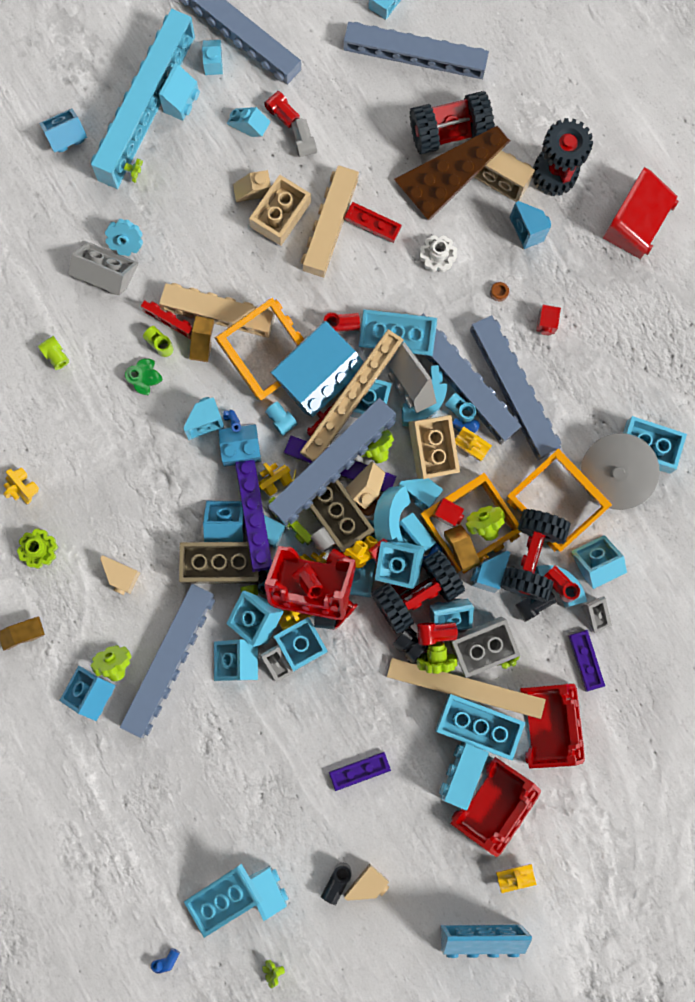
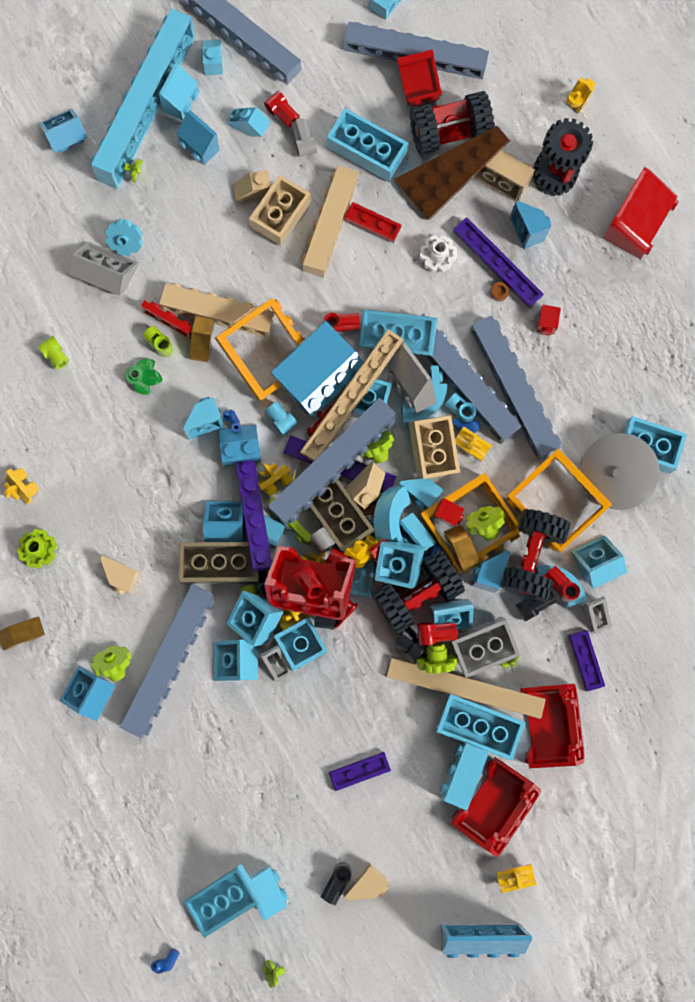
(197, 138): none -> dark azure slope
(366, 144): none -> medium azure brick
(419, 77): none -> red panel
(498, 262): none -> dark purple plate
(580, 93): none -> yellow hips

